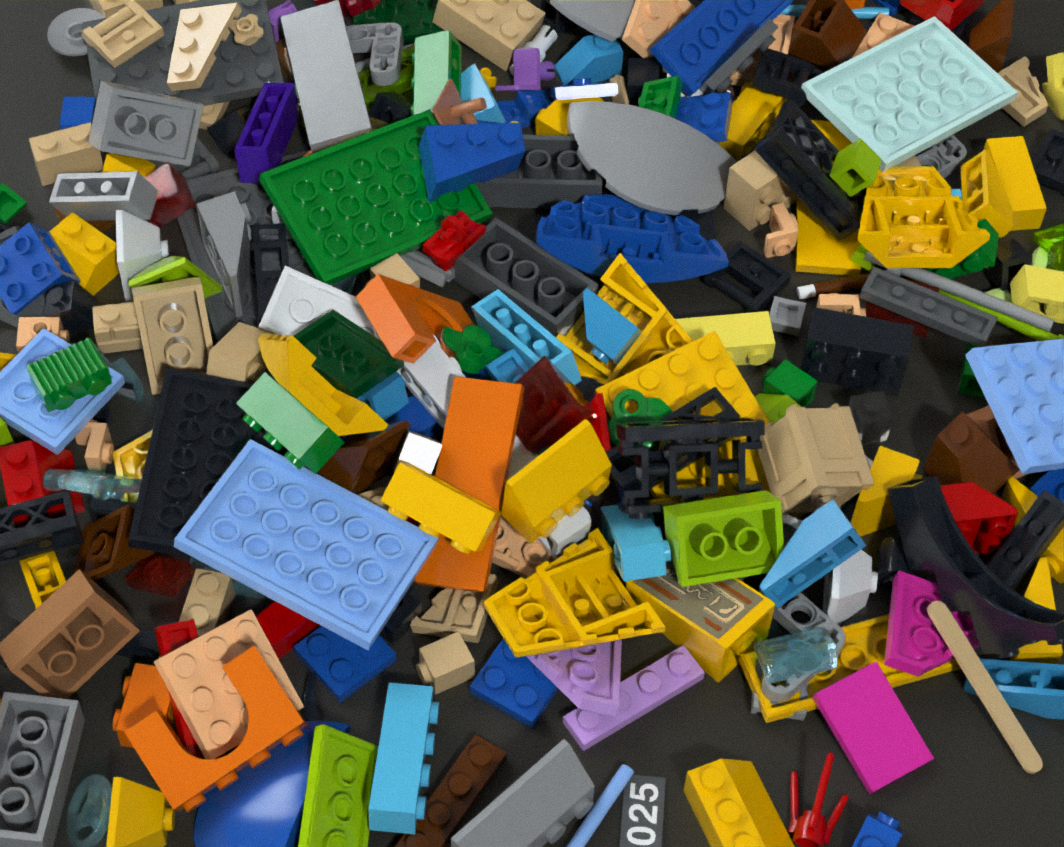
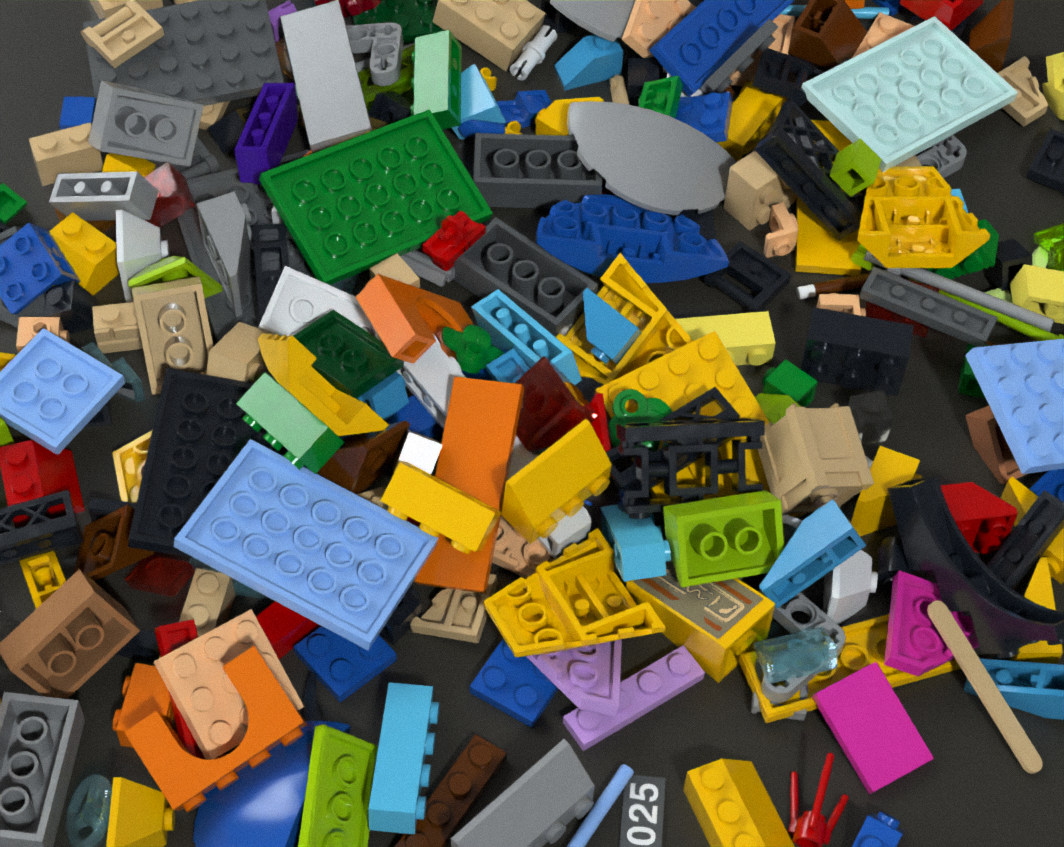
(66, 29): light grey dish -> none
(69, 375): green brick -> none
(96, 483): clear light blue plate -> none
(99, 445): light nougat bracket -> none
(196, 41): wing -> none
(246, 30): tan plate -> none
(445, 663): tan brick -> none
(452, 111): nougat shield -> none
(468, 154): blue wedge -> none
(528, 71): medium lavender bracket -> none
(583, 89): plate -> none
(787, 315): light grey plate -> none
(968, 455): reddish brown slope -> none
(985, 194): yellow slope -> none
(1019, 181): yellow brick -> none

